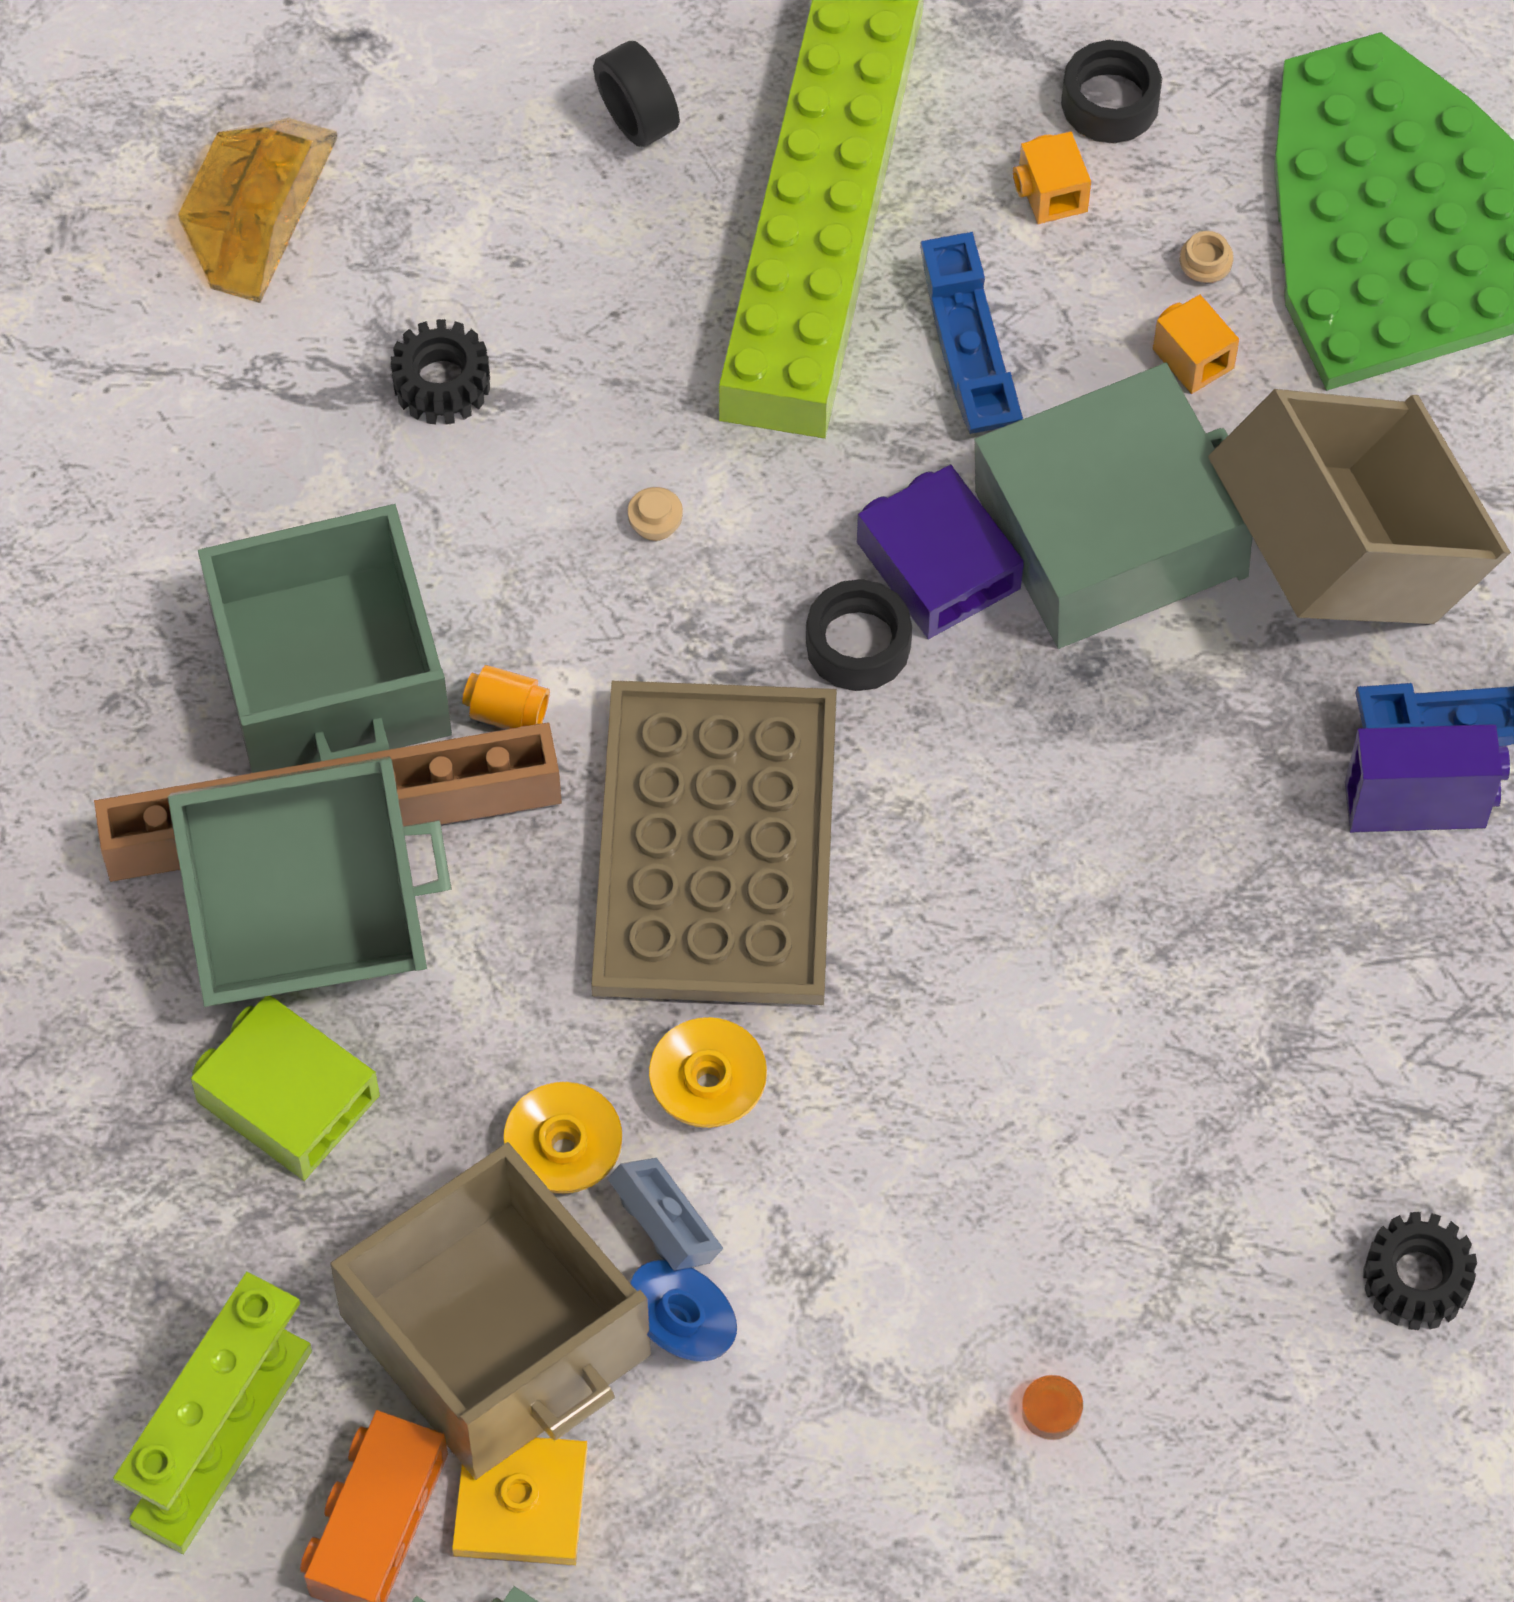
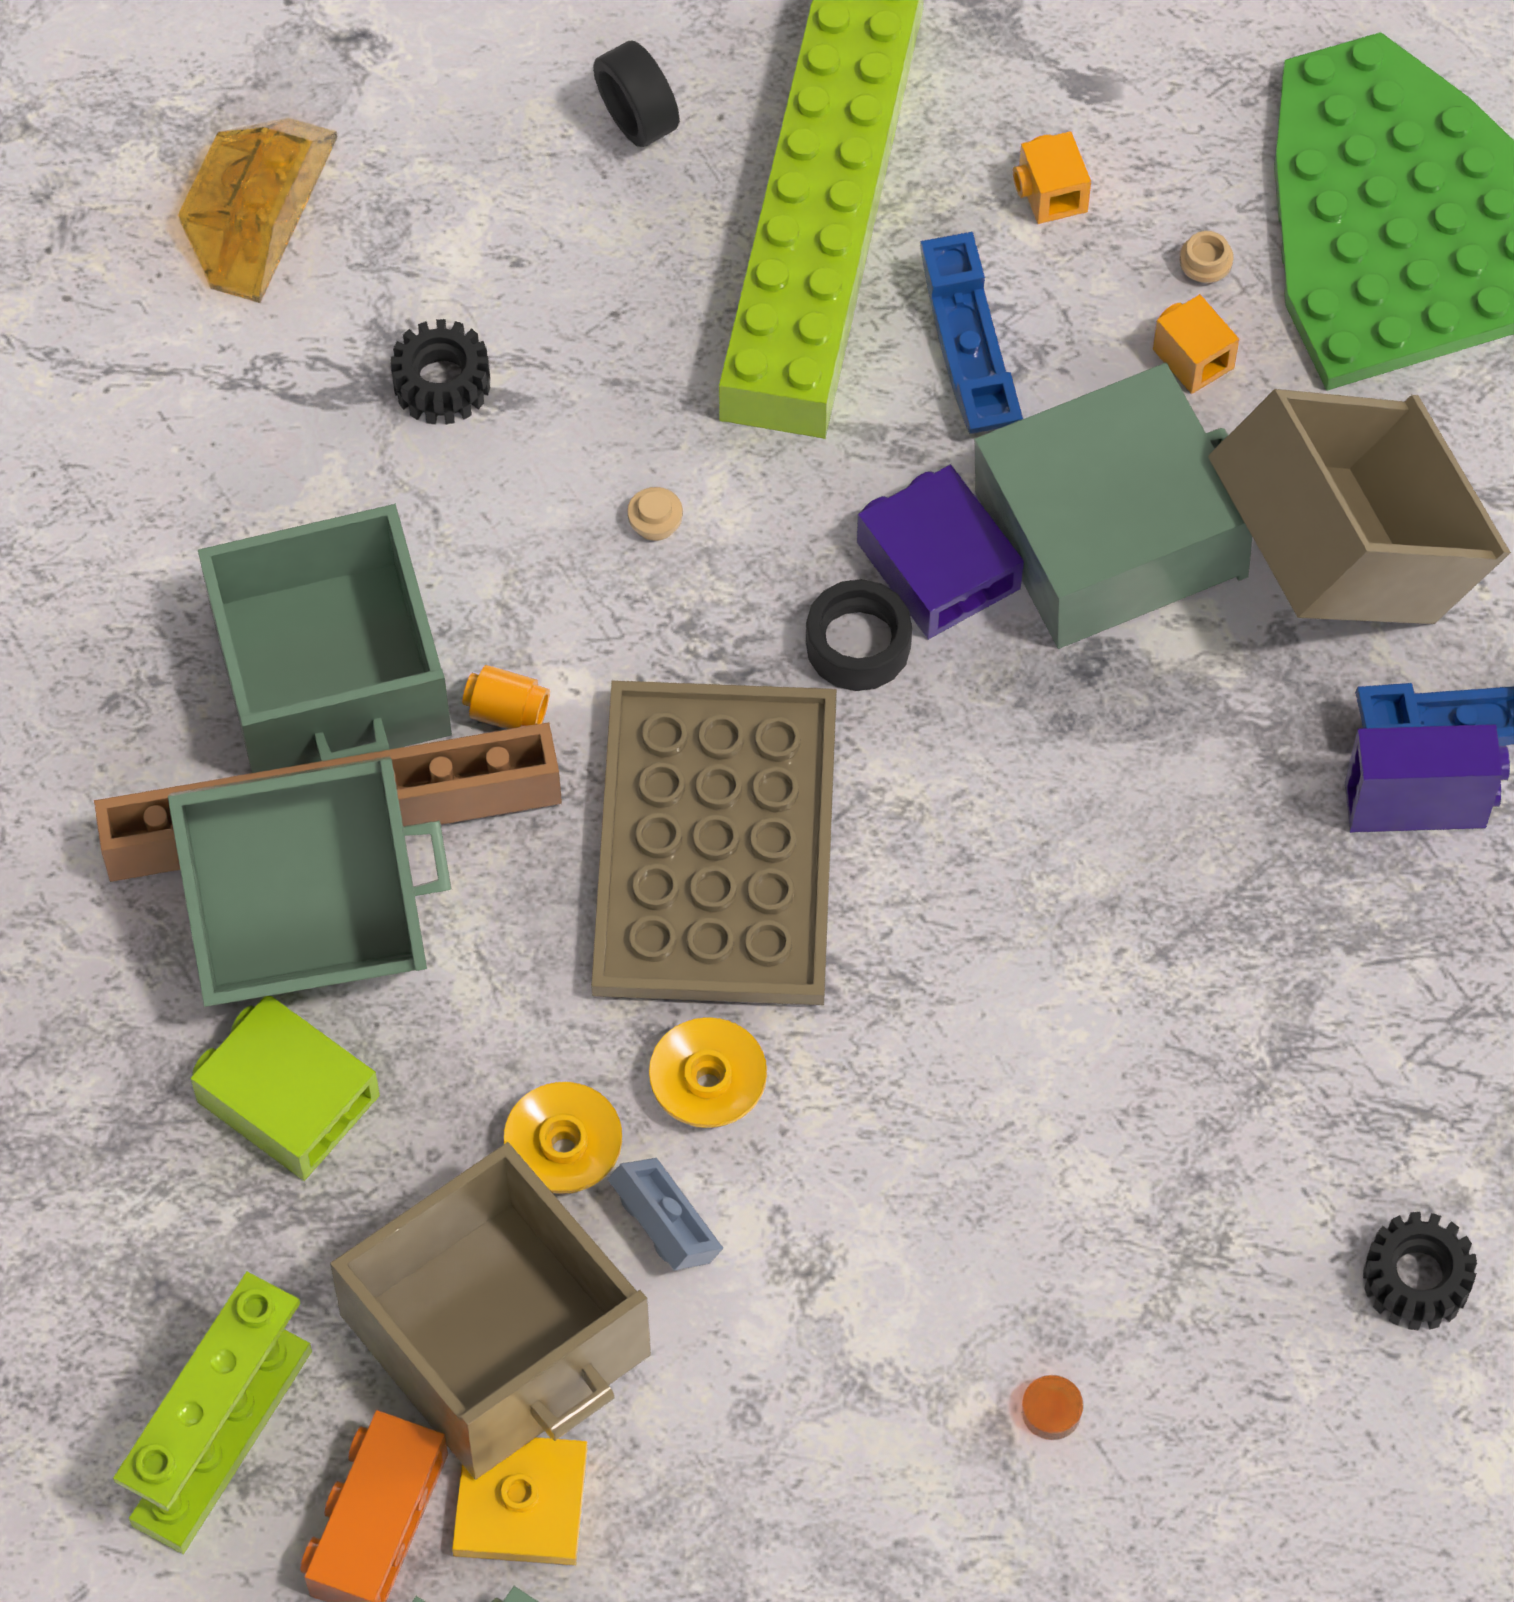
(686, 1311): blue dish -> none
(1117, 59): black tyre -> none

